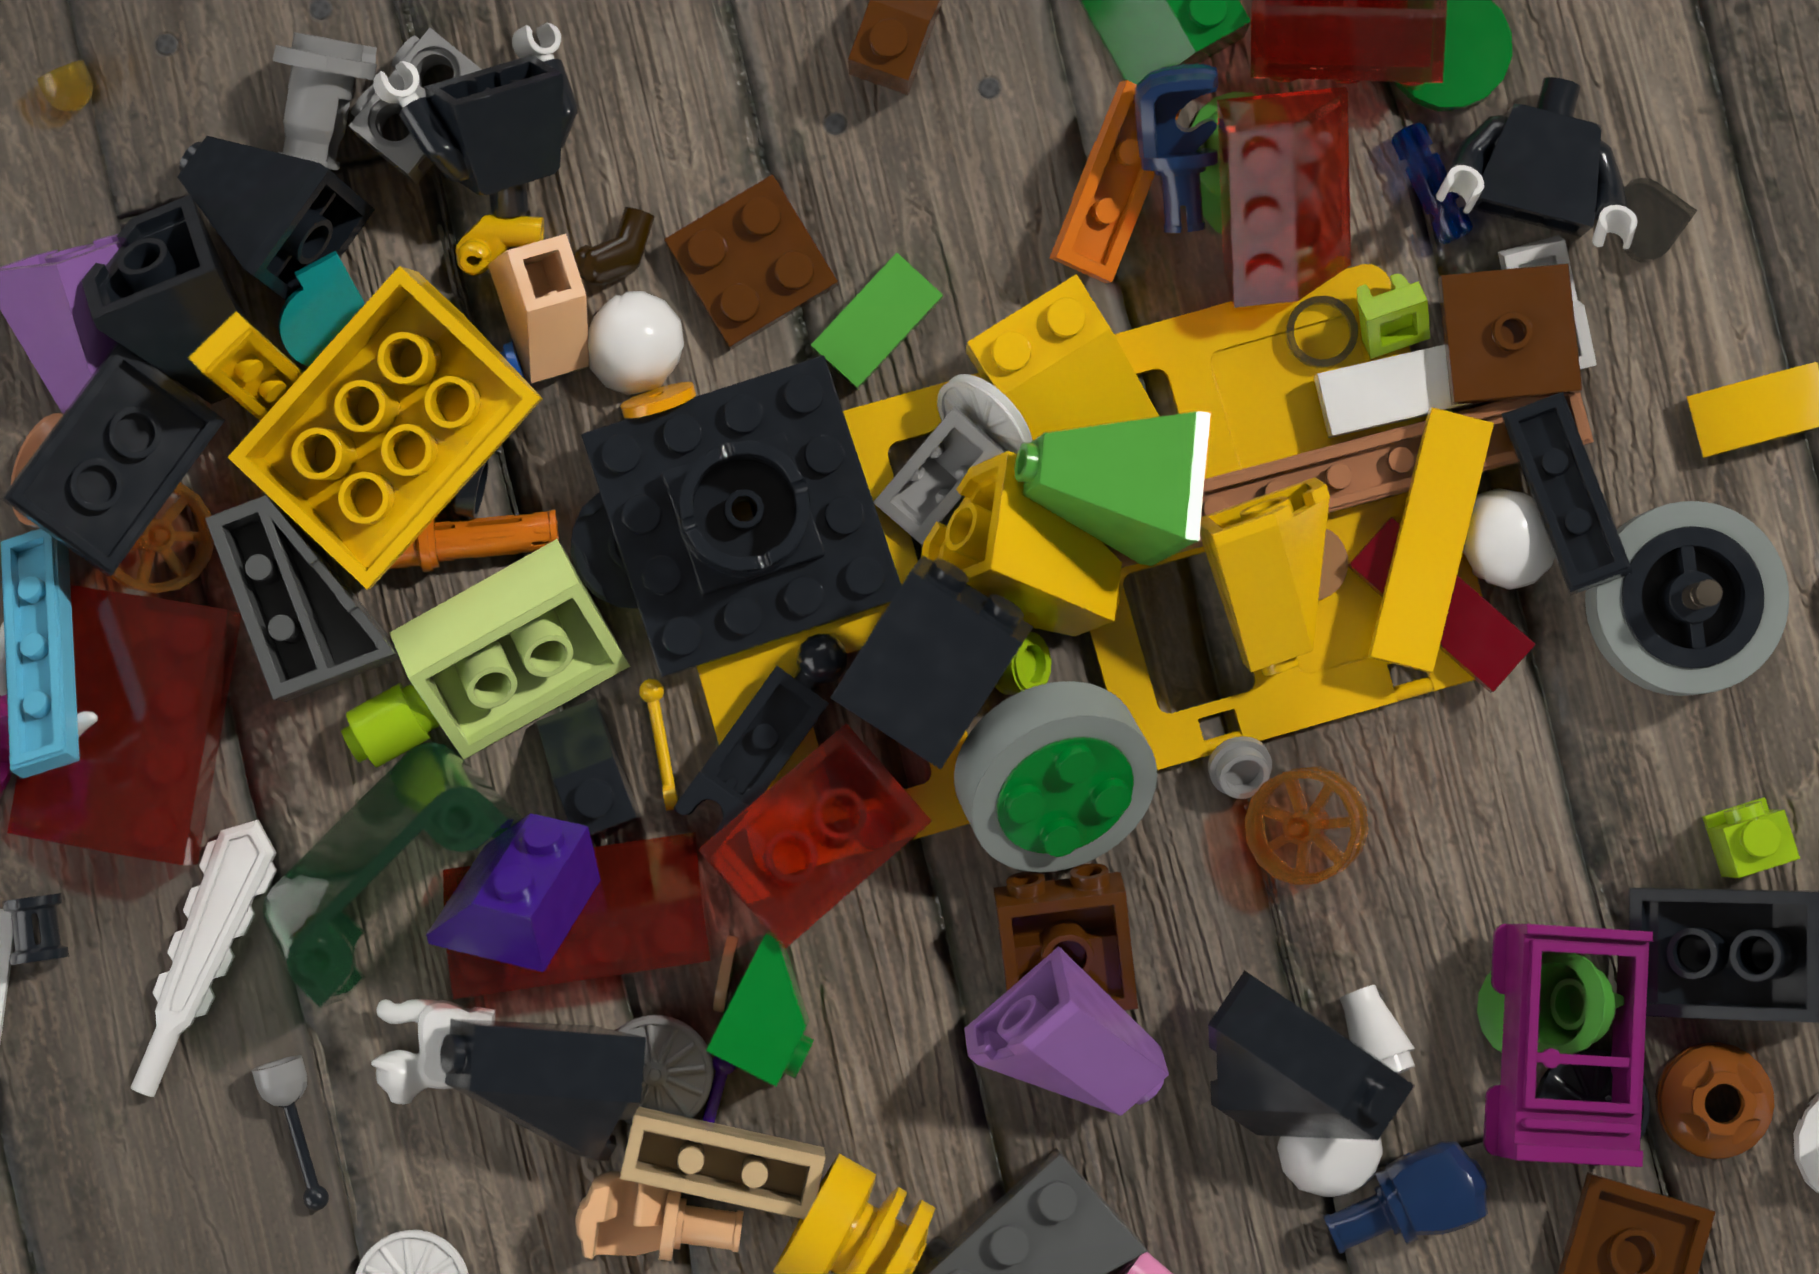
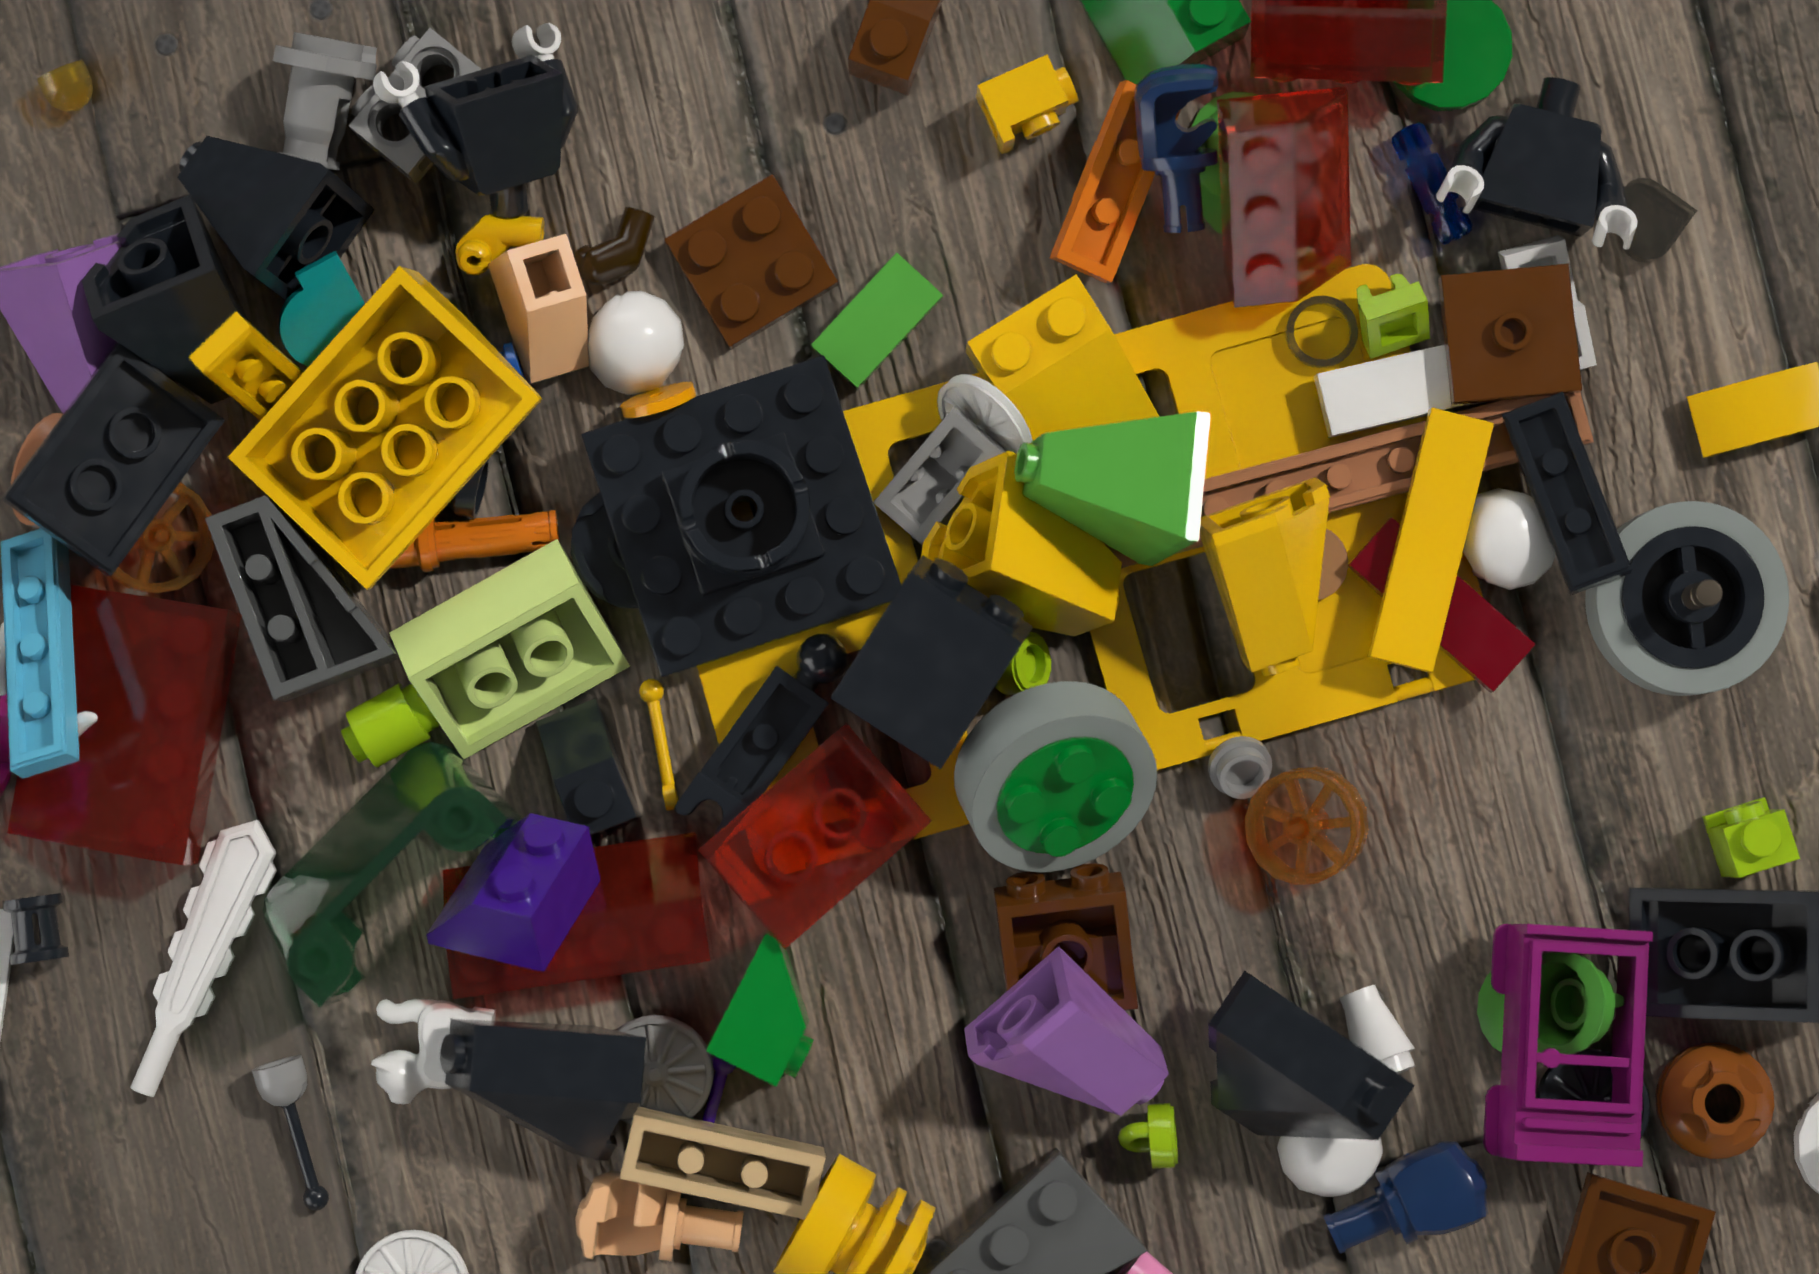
(725, 973): medium nougat wheel -> none
(1025, 101): none -> yellow brick
(1154, 1136): none -> lime tile

